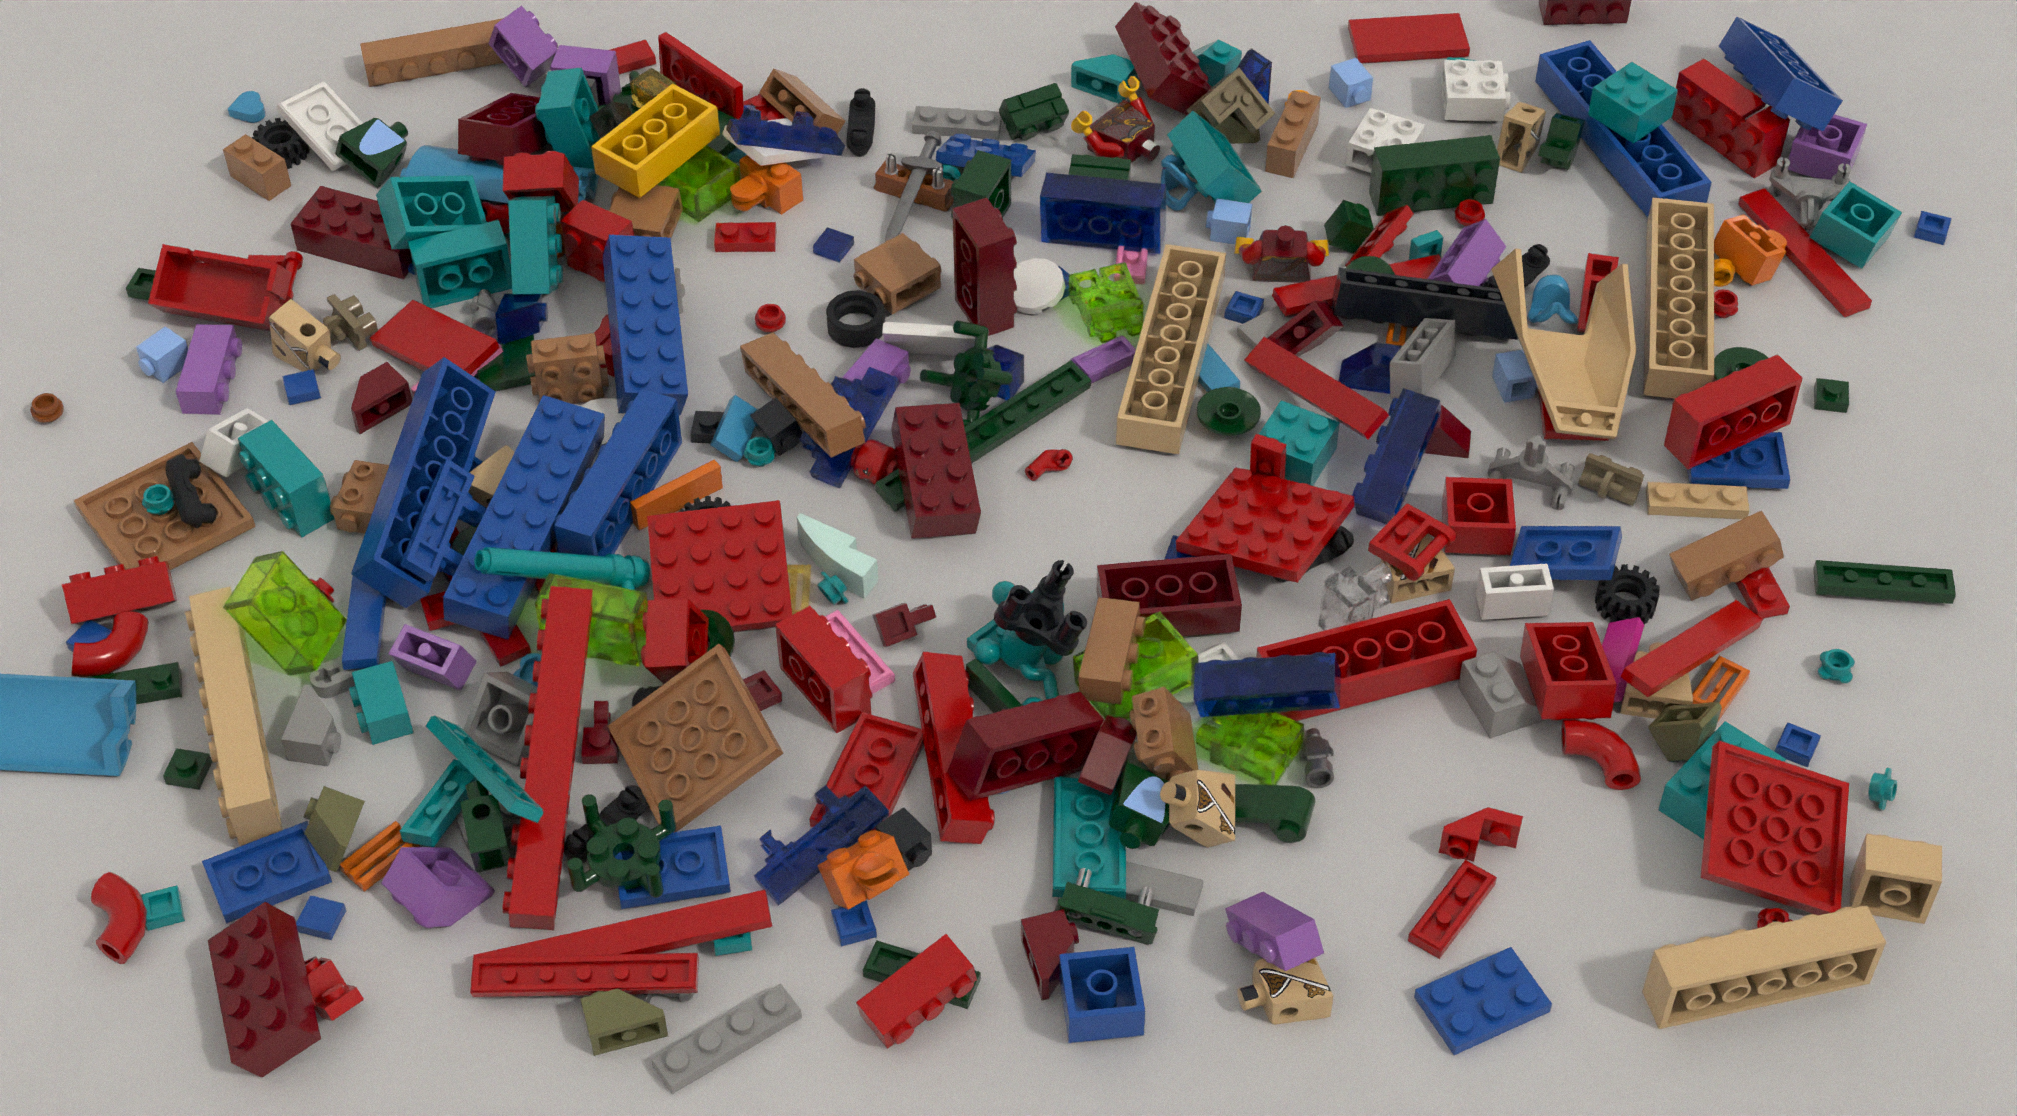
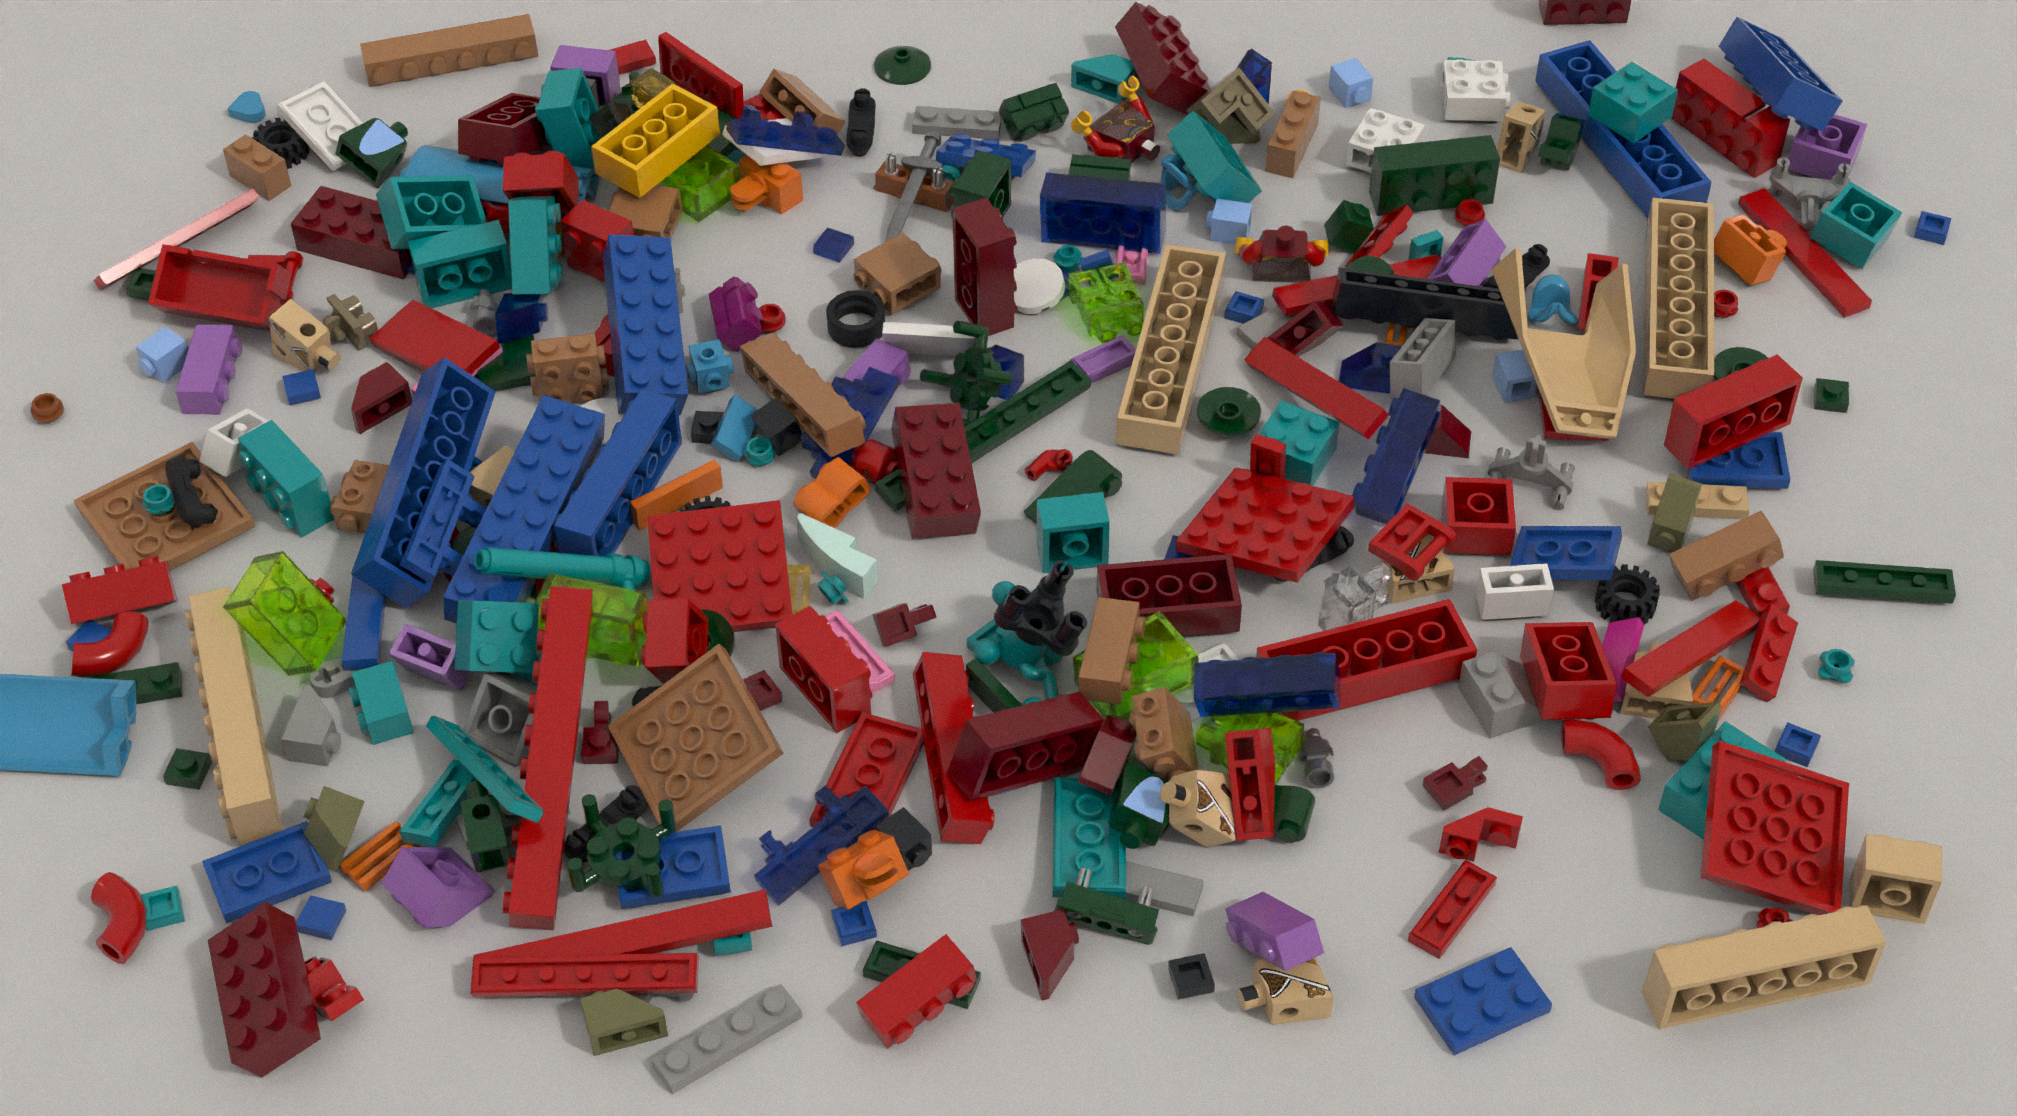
(176, 239): none -> tile
(434, 611): red plate -> none
(496, 636): none -> teal brick
(523, 45): medium lavender brick -> none
(709, 366): none -> dark azure brick
(735, 313): none -> magenta brick
(745, 237): red plate -> none
(832, 493): none -> orange brick
(902, 65): none -> dark green dish
(1068, 258): none -> teal plate
(1073, 531): none -> teal brick
(1085, 475): none -> dark green door
(1097, 261): none -> blue tile
(1101, 994): blue brick -> none
(1191, 976): none -> black plate
(1215, 372): dark azure tile -> none
(1218, 60): teal slope -> none
(1252, 782): none -> red slope
(1408, 38): red tile -> none
(1452, 784): none -> dark red plate
(1611, 479): dark tan hips -> none
(1674, 513): none -> olive slope
(1723, 272): light orange plate -> none
(1769, 653): none -> red plate
(1882, 788): teal plate -> none

